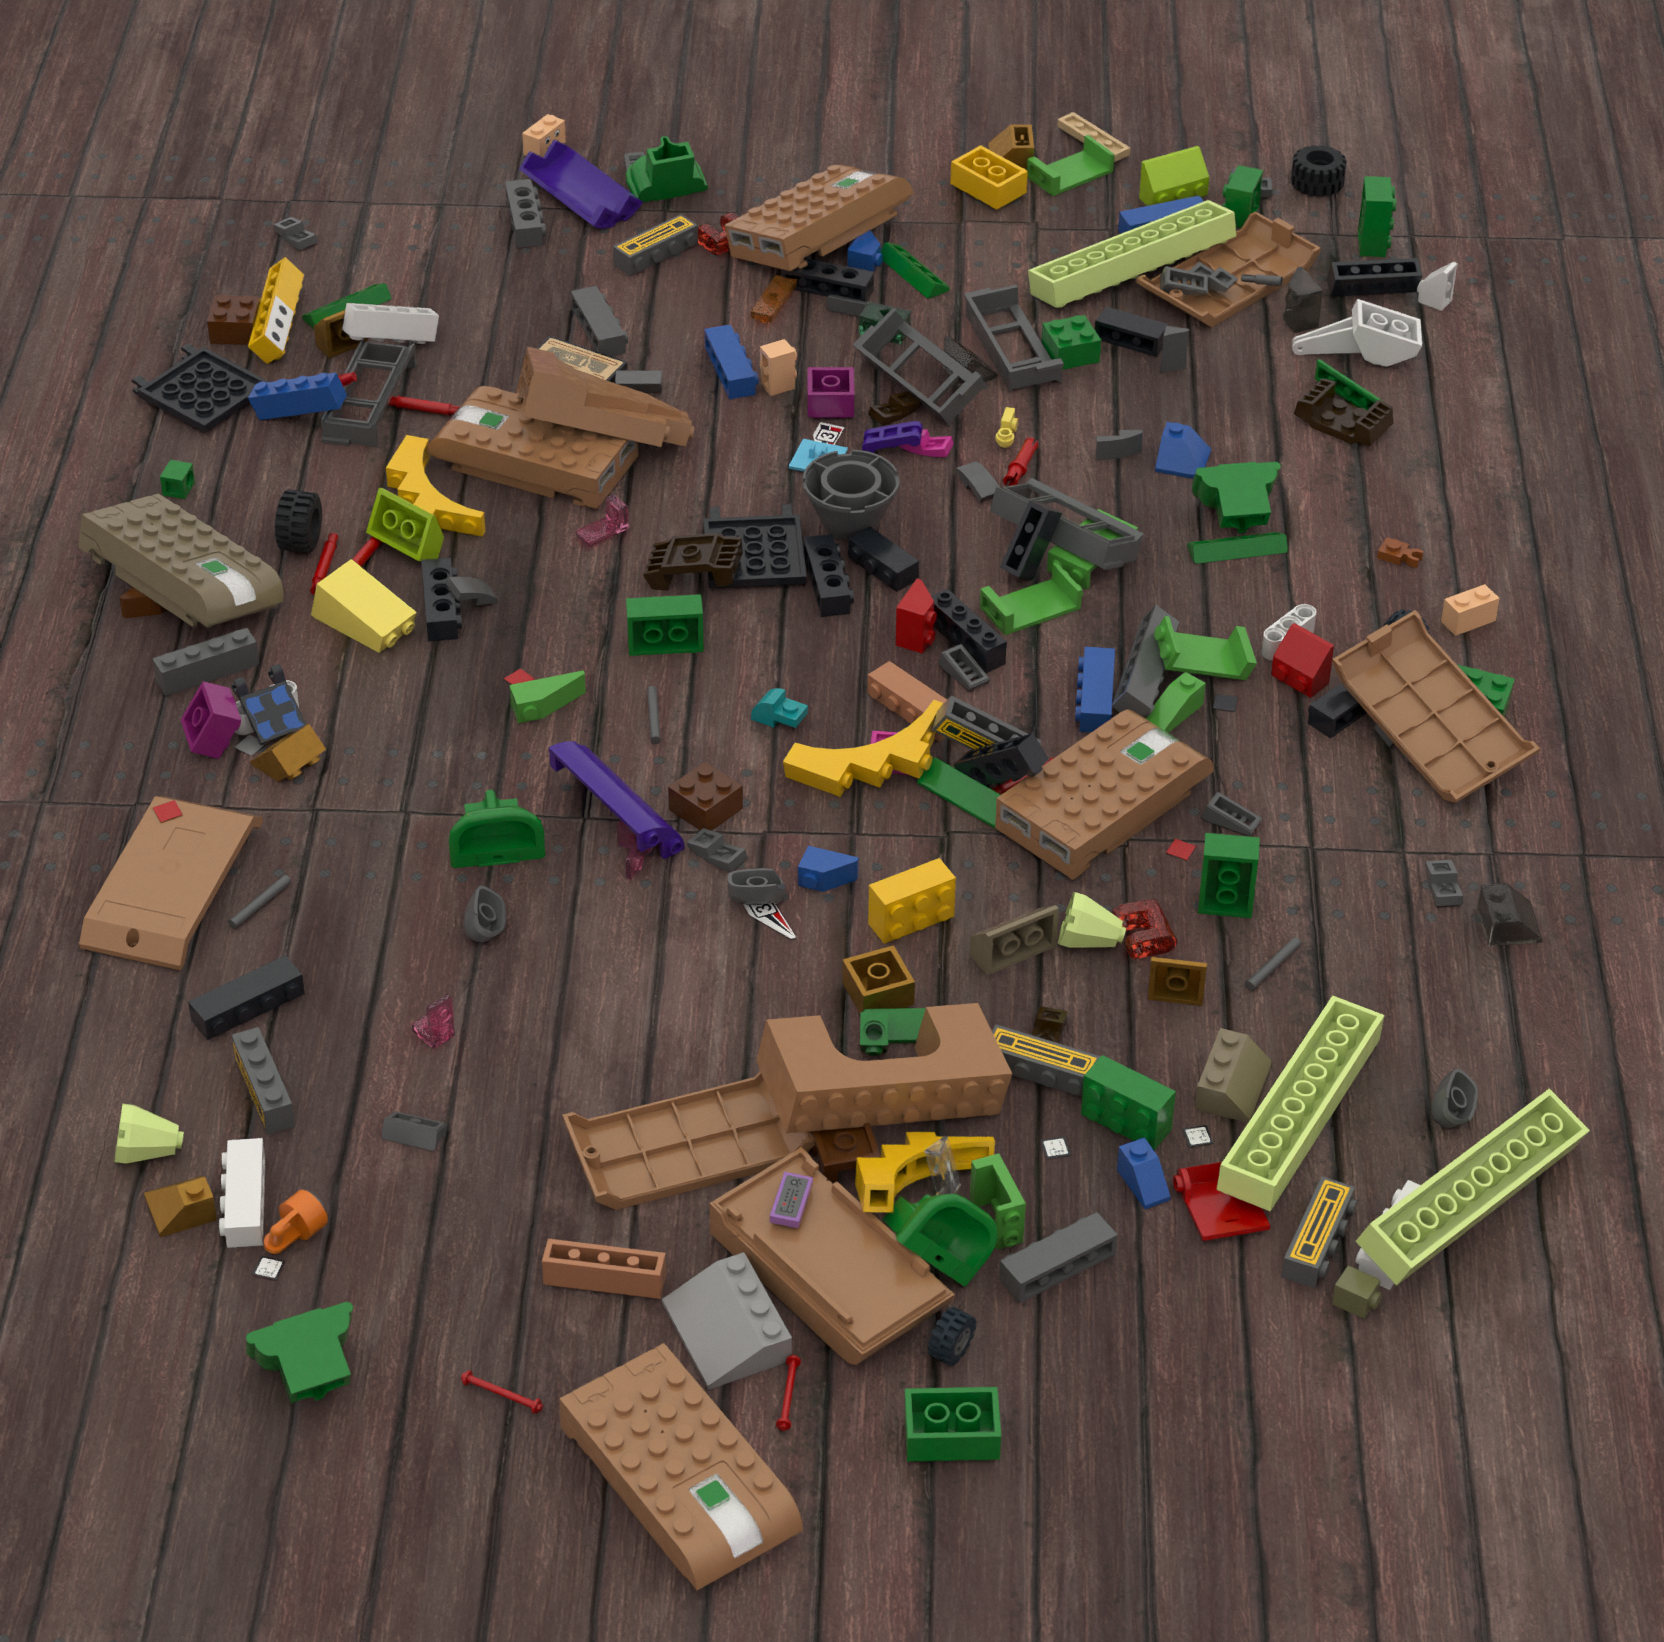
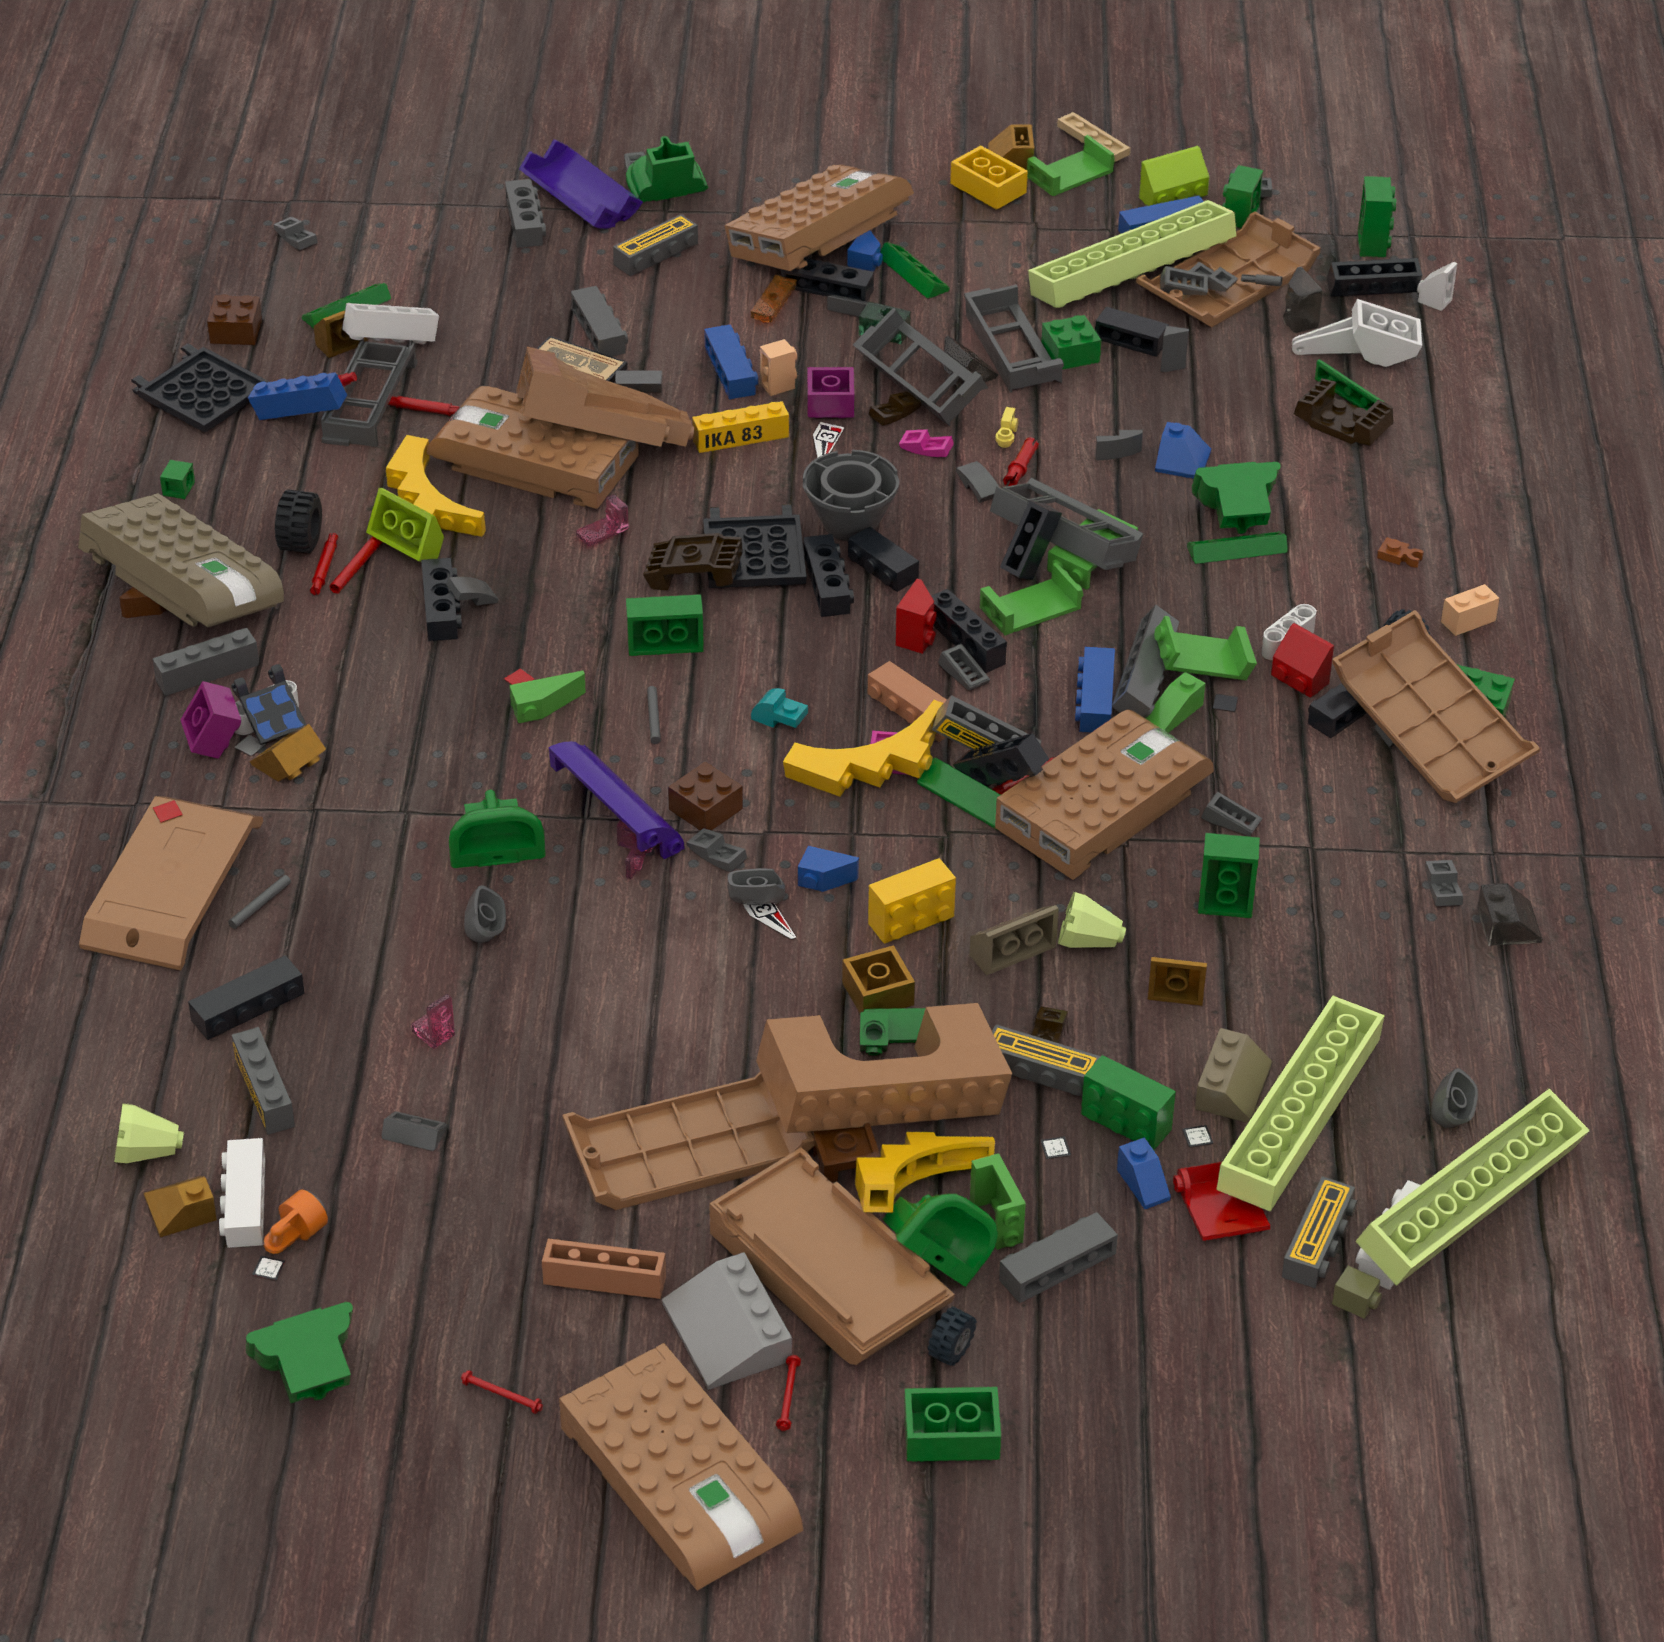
(276, 311): yellow brick -> none
(362, 608): light yellow slope -> none
(542, 133): light nougat brick -> none
(711, 239): clear red connector -> none
(740, 427): none -> yellow brick
(791, 1200): tile -> none
(810, 450): medium azure piece -> none
(892, 436): dark purple plate -> none
(943, 1167): clear slope -> none
(1155, 924): clear red connector -> none
(1181, 849): red sticker -> none
(1273, 963): dark grey bar -> none
(1318, 170): black tyre -> none

